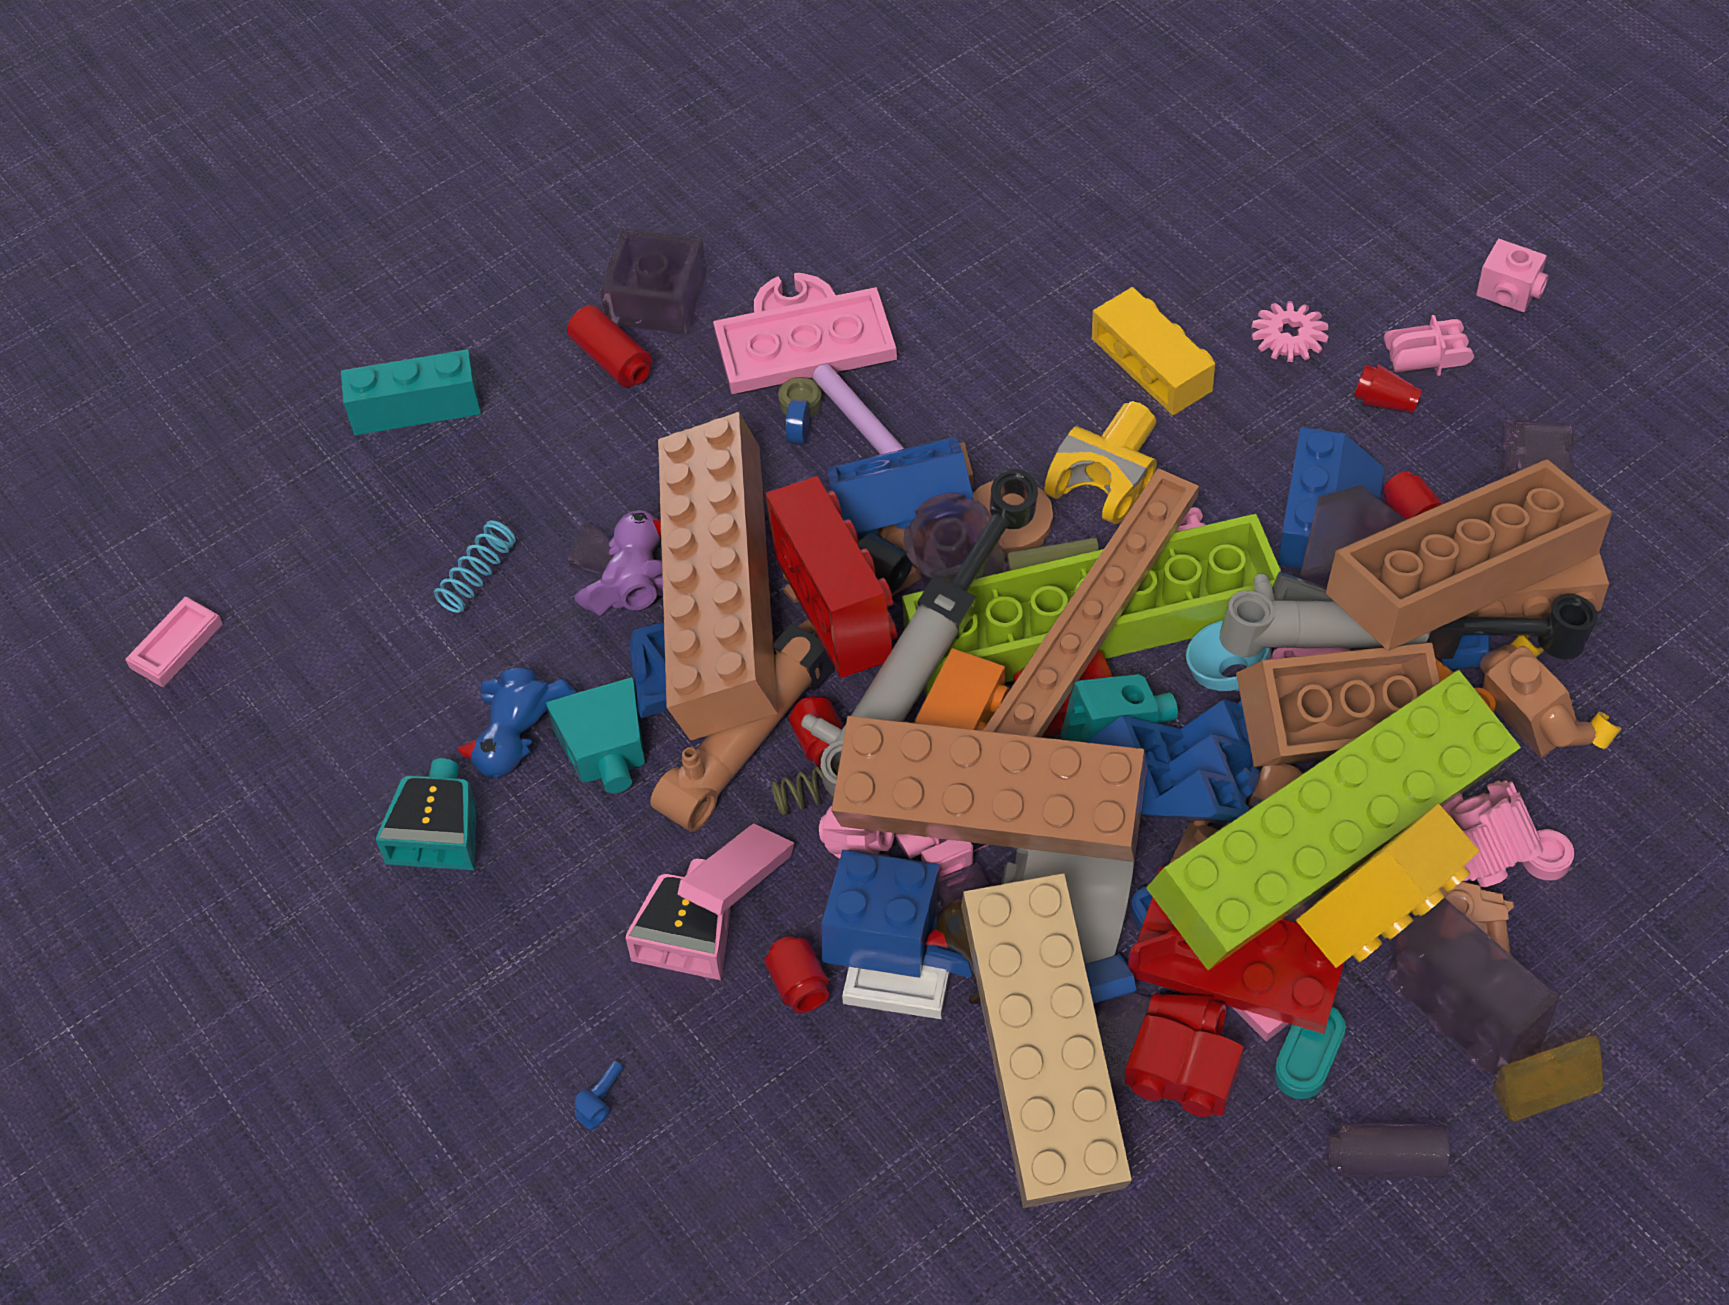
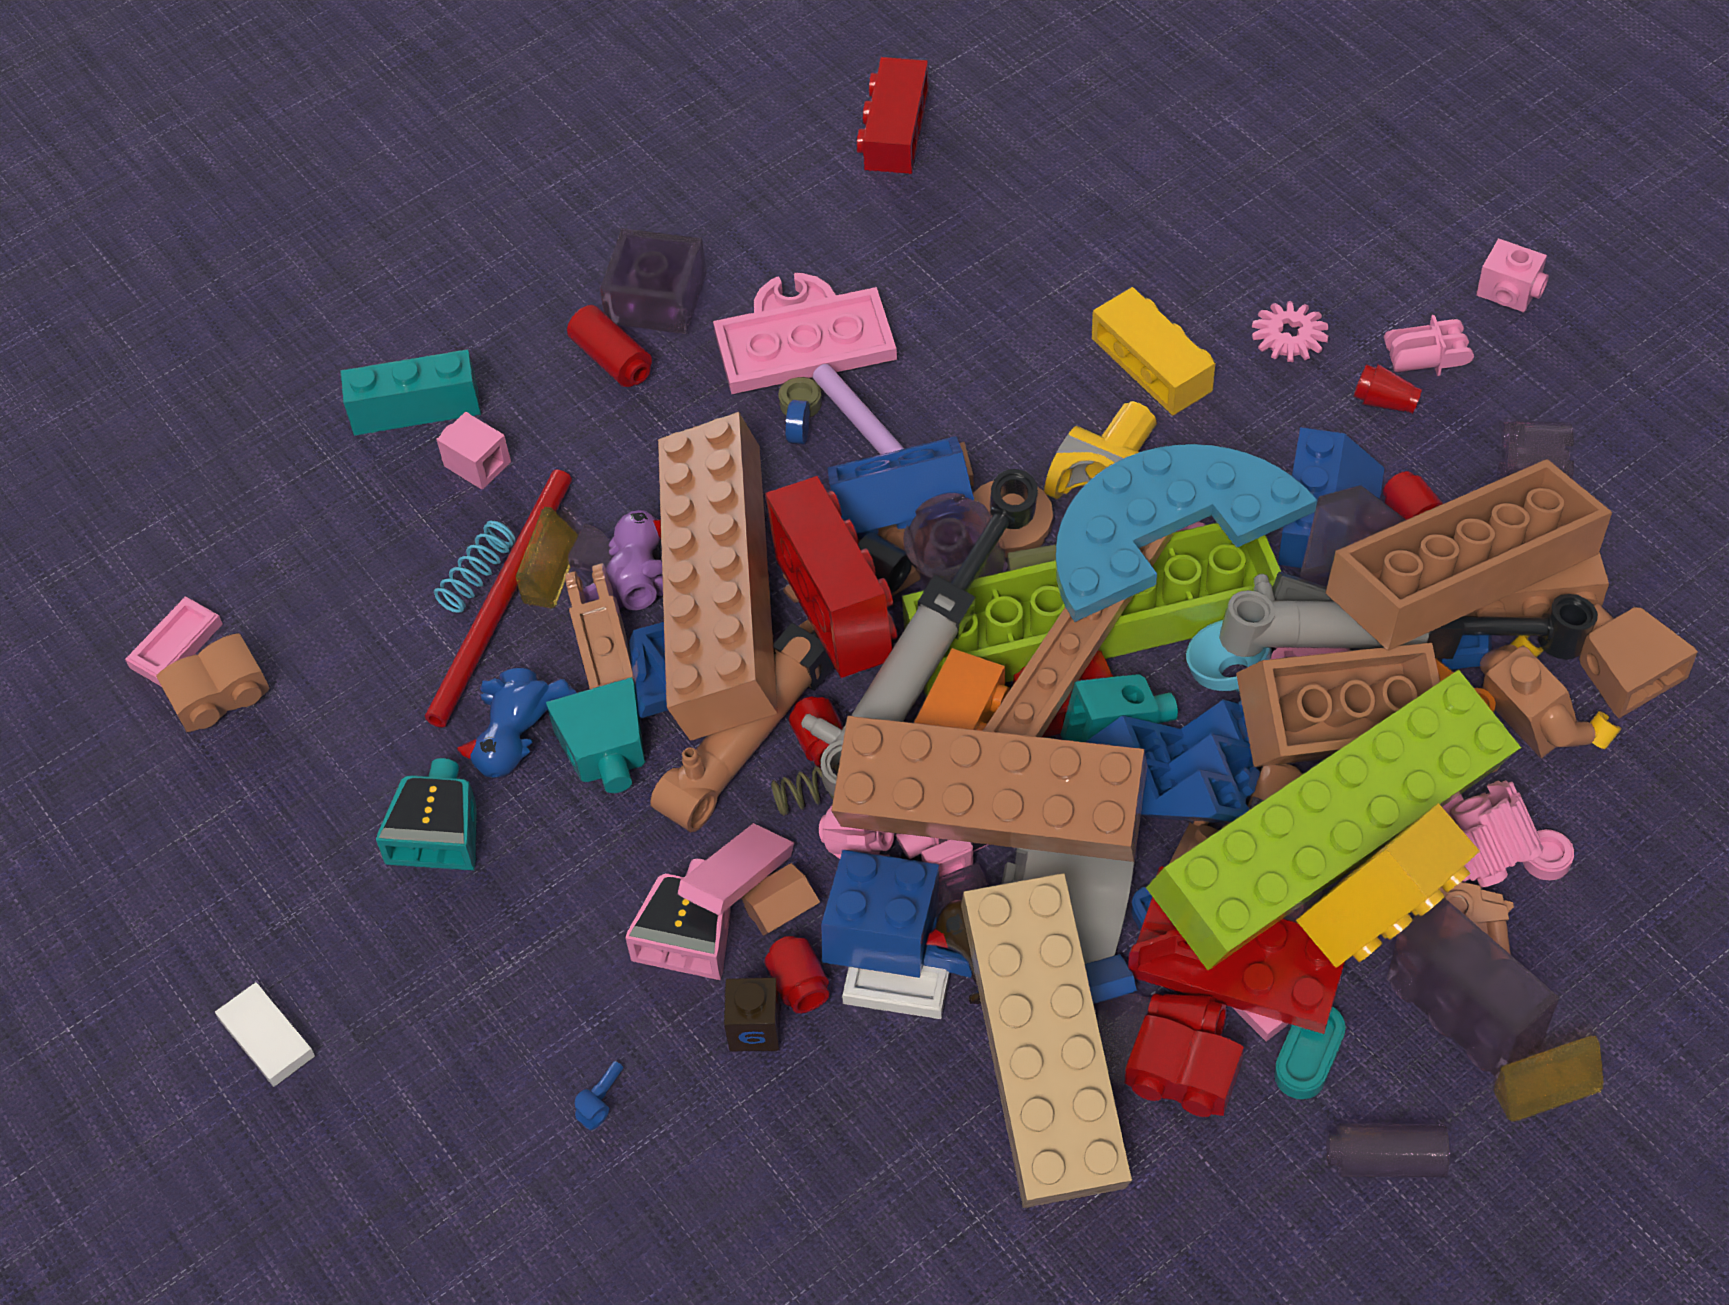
(213, 682): none -> nougat brick
(264, 1034): none -> white tile
(473, 450): none -> bright pink brick
(492, 608): none -> red piece
(546, 560): none -> clear yellow slope
(599, 630): none -> nougat hinge
(752, 1014): none -> dark brown brick
(779, 898): none -> nougat piece
(894, 115): none -> red brick
(1156, 496): none -> dark azure plate
(1634, 658): none -> nougat torso

